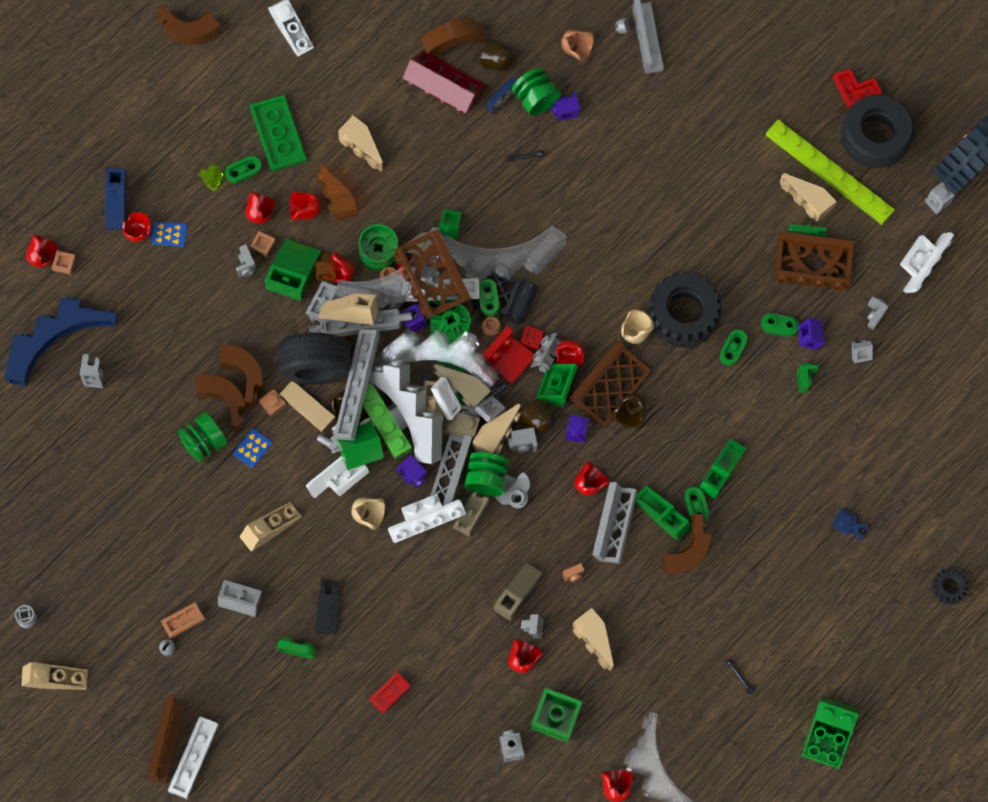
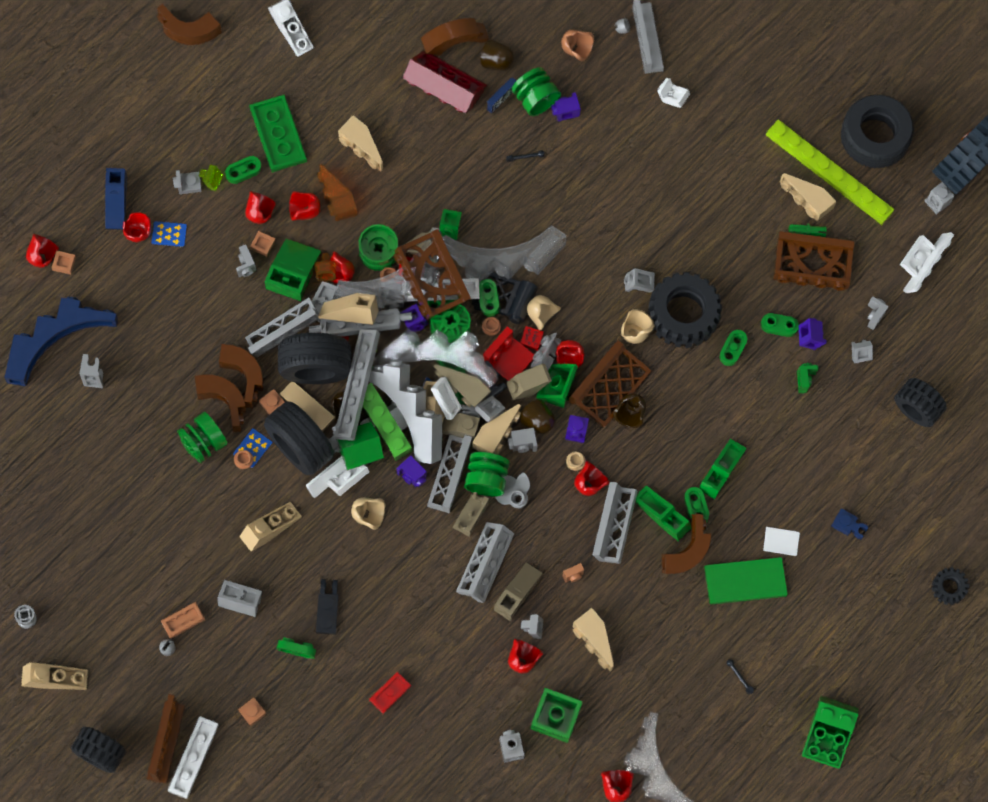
(98, 749): none -> black tyre
(187, 182): none -> light grey bracket
(243, 459): none -> nougat plate
(252, 711): none -> nougat plate
(285, 330): none -> light grey fence
(299, 438): none -> black tyre
(424, 516): white bracket -> none
(488, 562): none -> light grey fence
(528, 382): none -> dark tan slope
(541, 309): none -> tan hair
(575, 461): none -> tan plate
(639, 280): none -> light grey bracket
(673, 94): none -> white bracket
(745, 581): none -> green tile
(781, 541): none -> white sticker
(851, 90): red plate -> none
(920, 402): none -> black tyre

